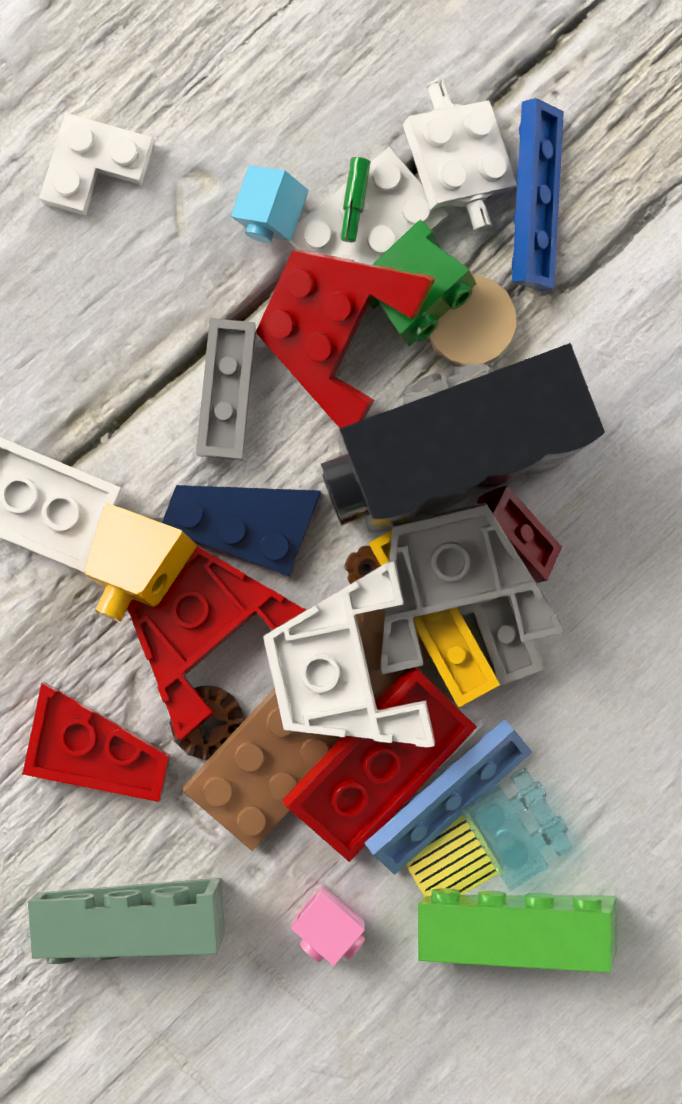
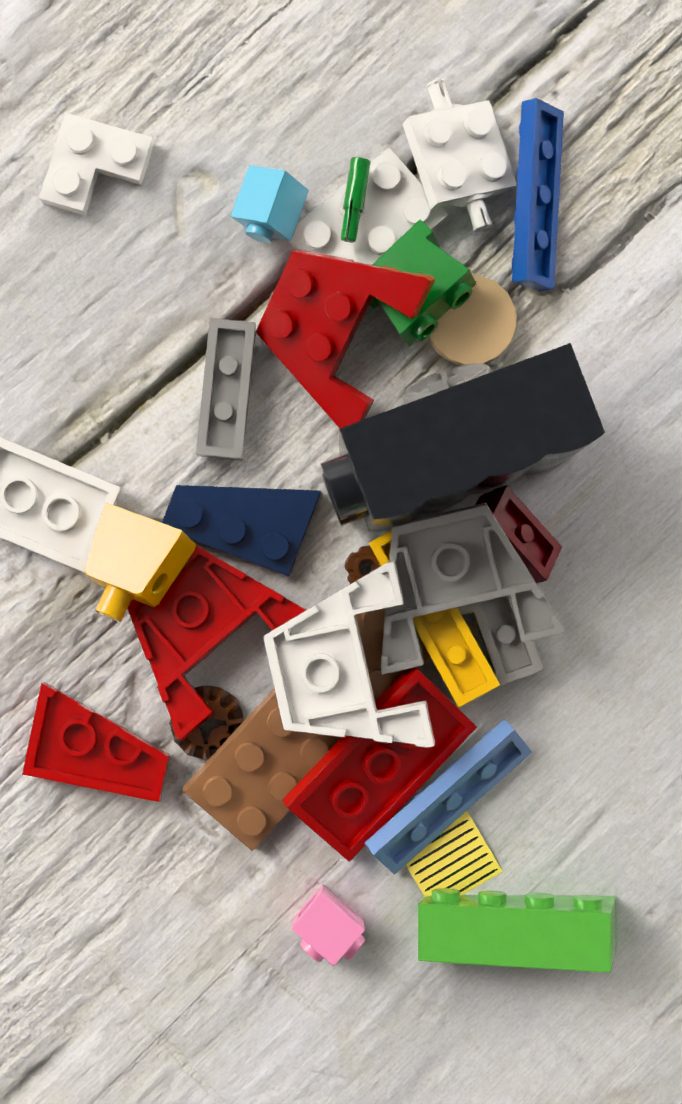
(127, 921): sand green wedge -> none
(504, 836): clear light blue plate -> none

